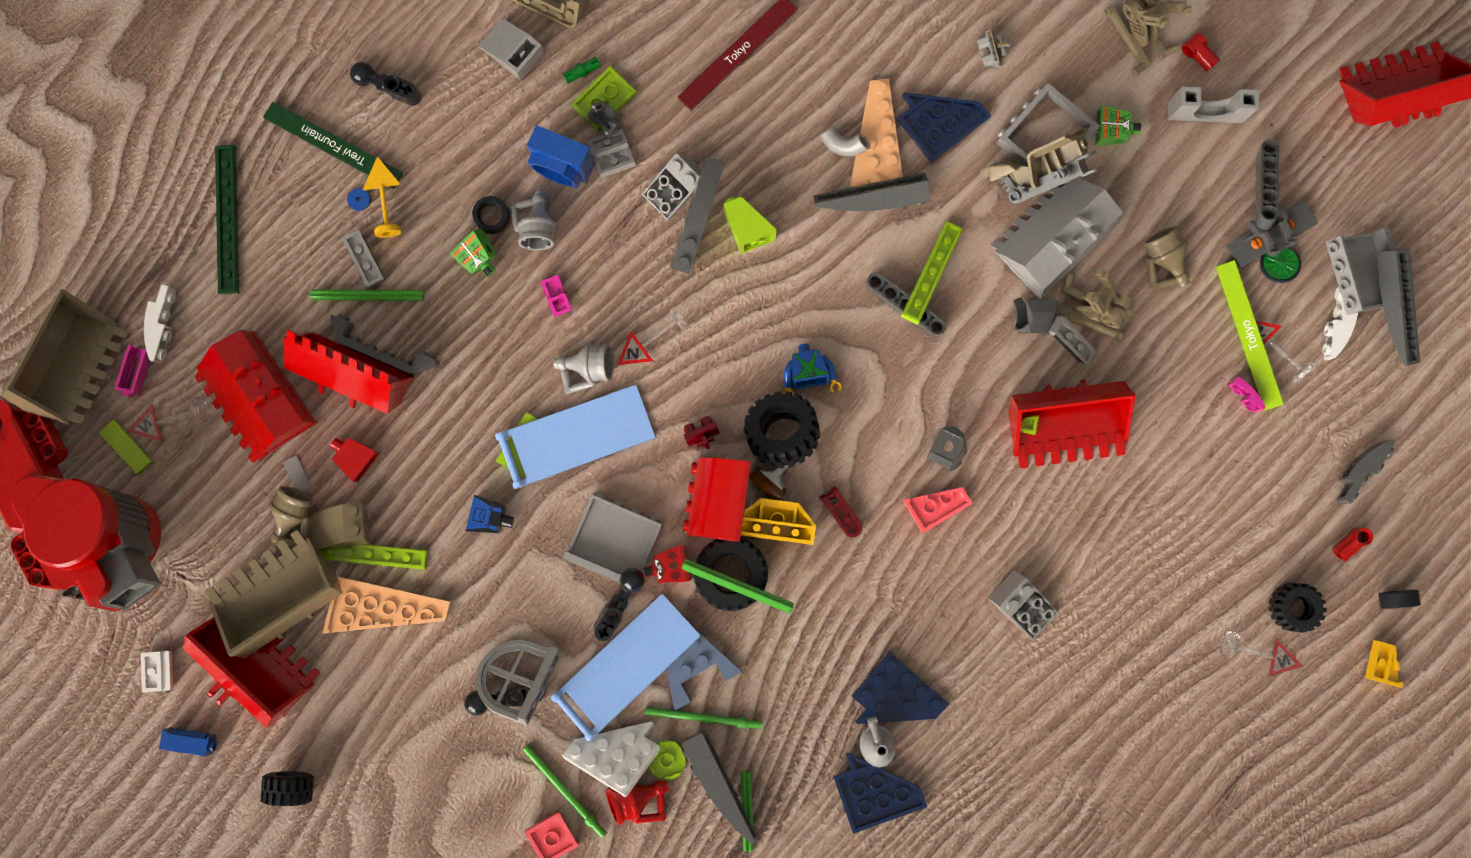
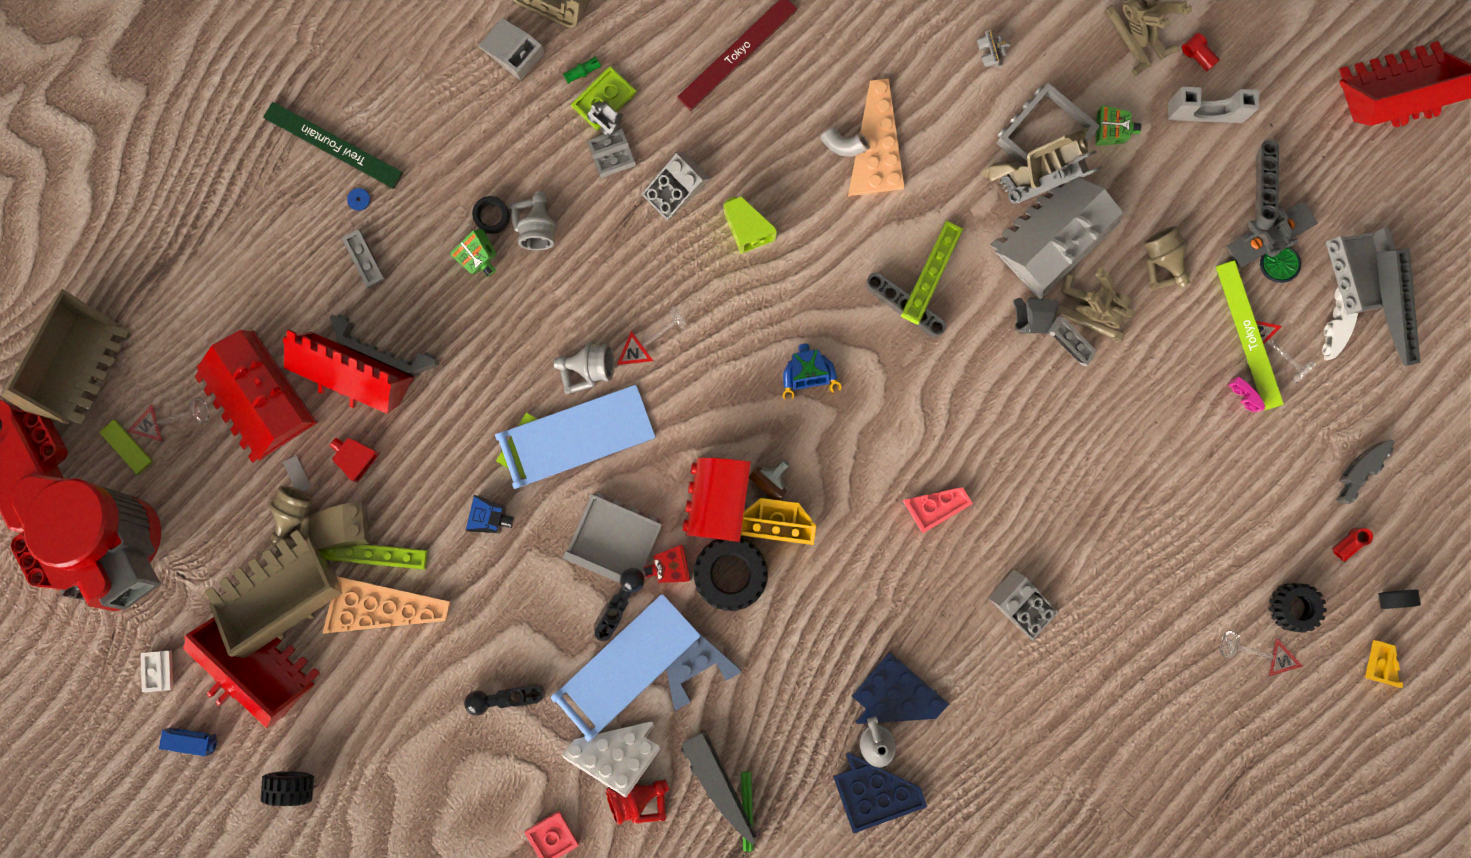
(127, 369): dark pink window -> none
(155, 329): white slope -> none
(227, 219): dark green tile -> none
(363, 75): black beam -> none
(367, 295): bright green axle -> none
(380, 178): yellow piece -> none
(537, 687): light grey window -> none
(556, 295): dark pink slope -> none
(559, 158): blue container -> none
(590, 819): bright green bar -> none
(669, 761): lime tile -> none
(697, 215): dark grey slope -> none
(702, 435): dark red hips -> none
(738, 586): bright green axle -> none
(741, 722): bright green bar -> none
(782, 407): black tyre -> none
(842, 513): dark red plate -> none
(878, 195): dark grey slope -> none
(940, 122): dark blue wing -> none
(952, 458): dark grey piece -> none
(1029, 424): lime tile -> none
(1072, 420): red piece -> none

